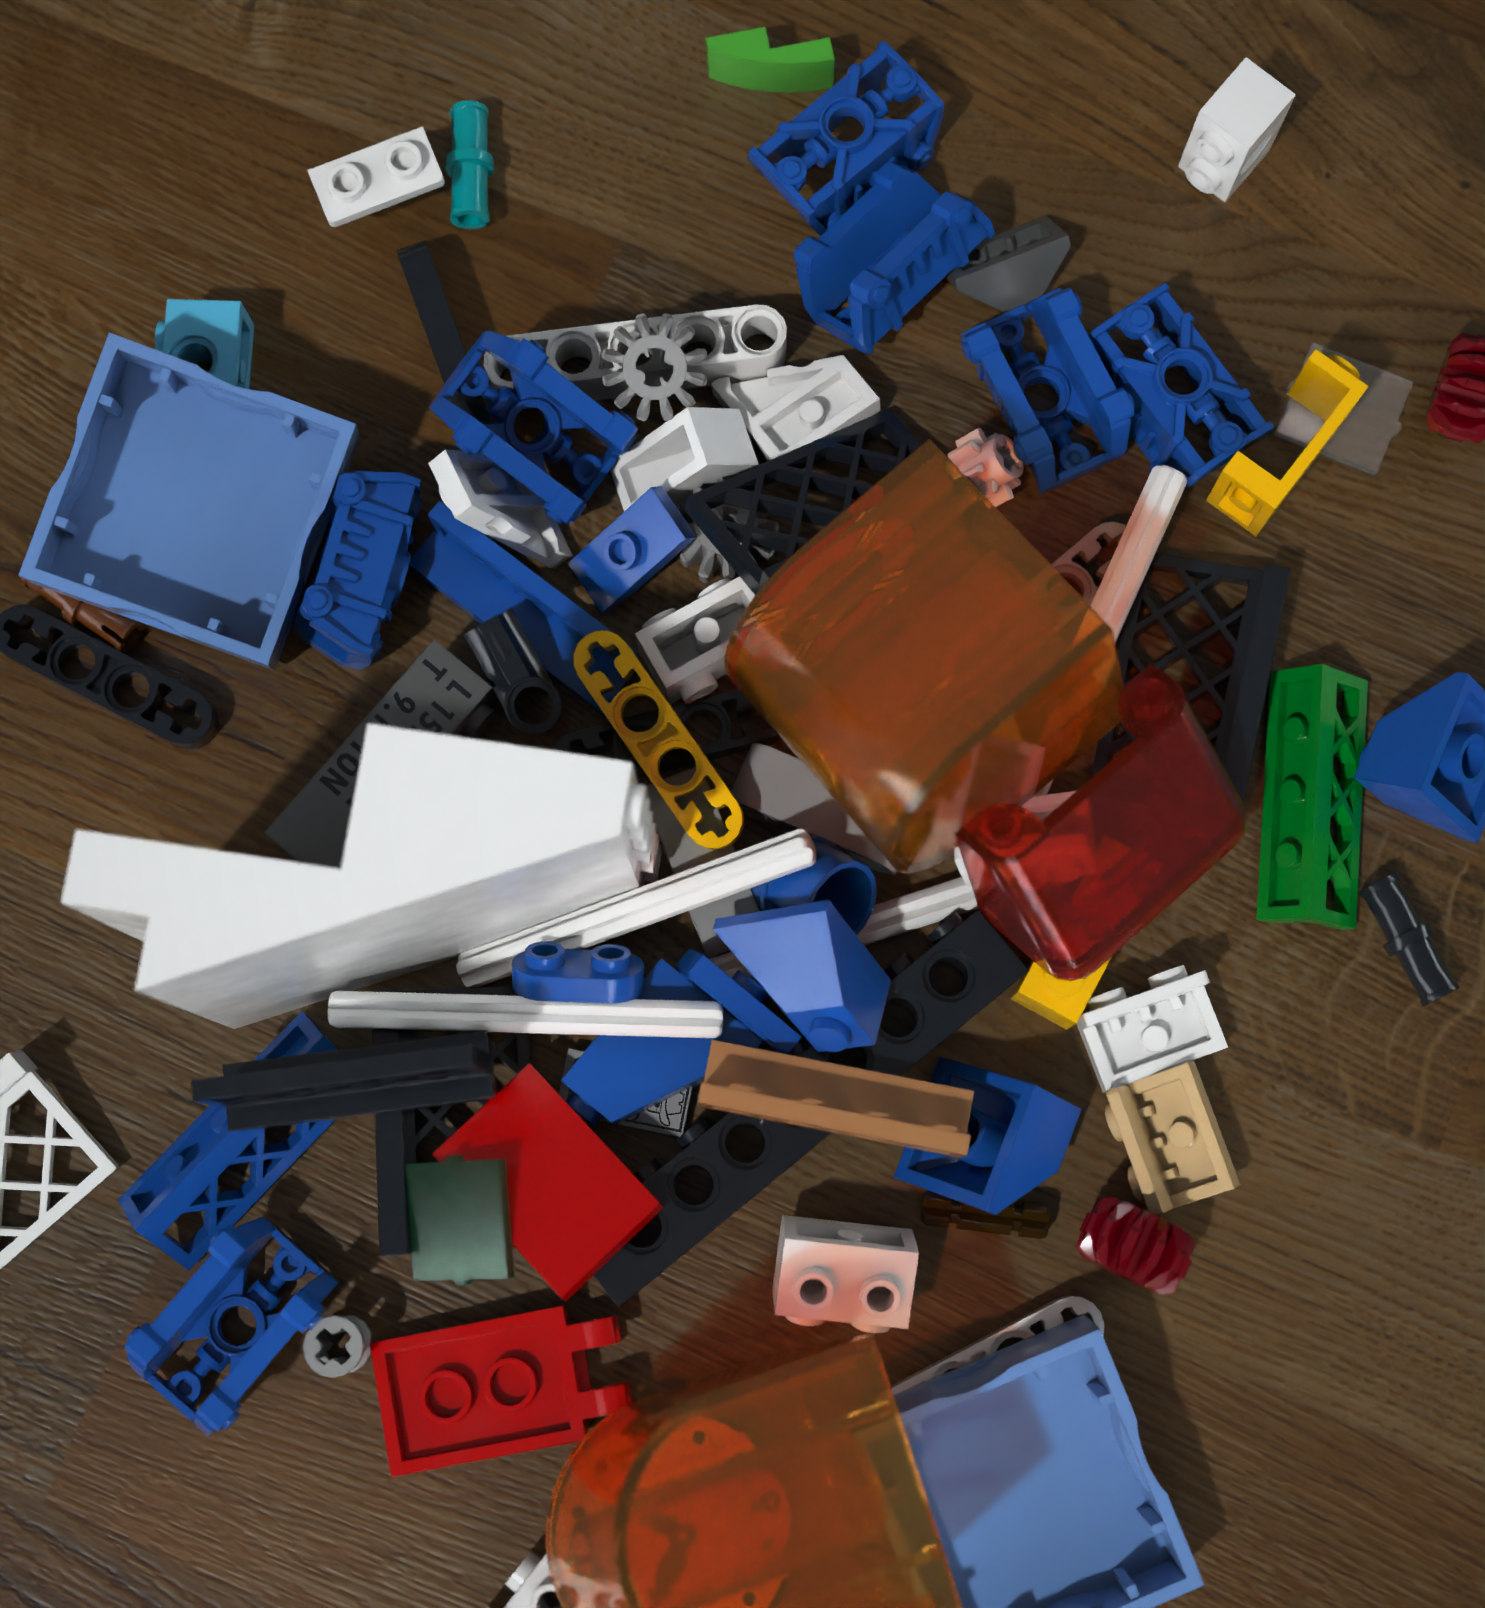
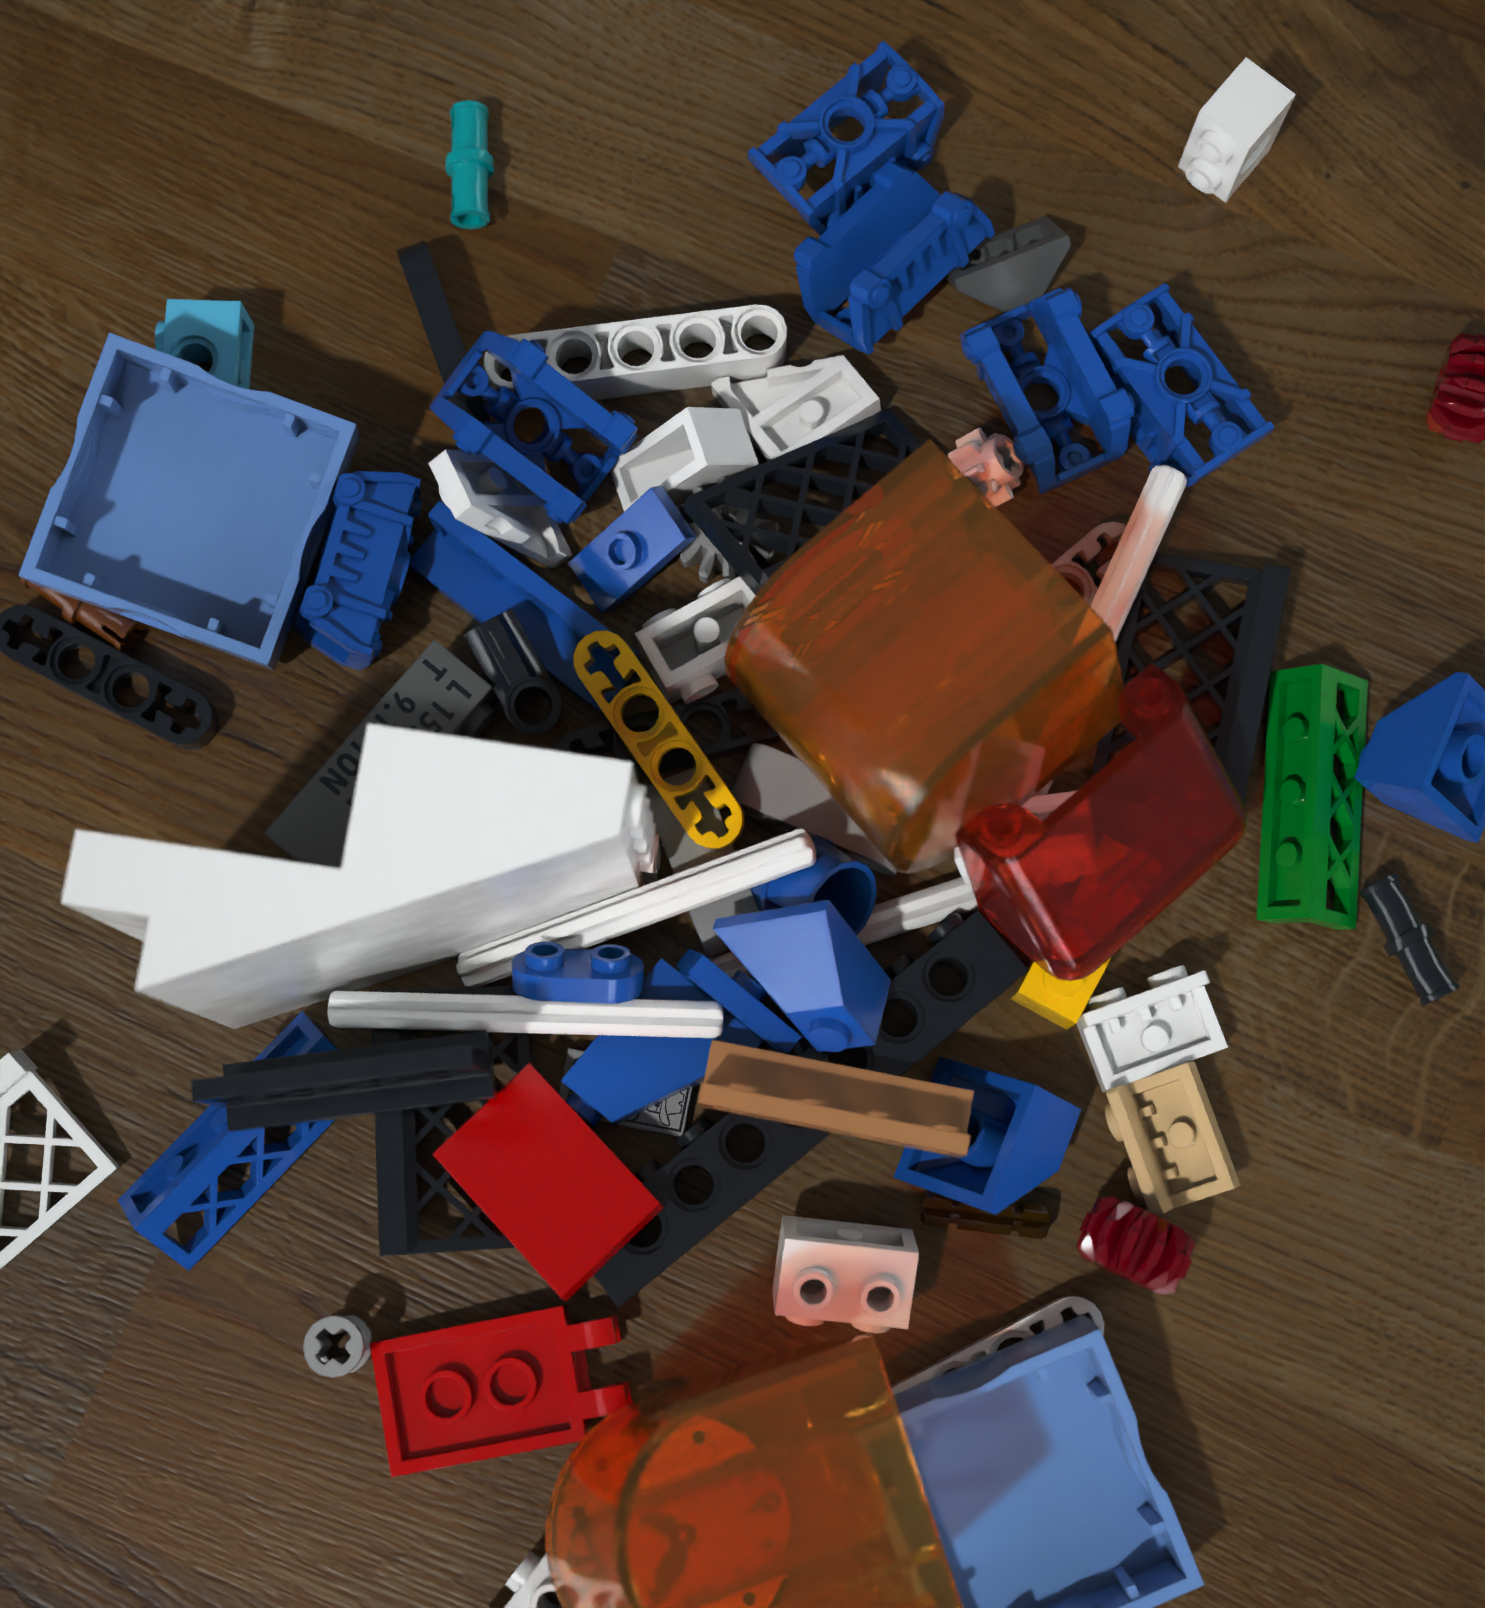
(200, 1311): blue piece -> none
(376, 177): white bracket -> none
(459, 1220): clear green piece -> none
(636, 378): light grey gear -> none
(749, 63): bright green slope -> none
(1249, 492): yellow panel -> none
(1367, 429): clear piece -> none

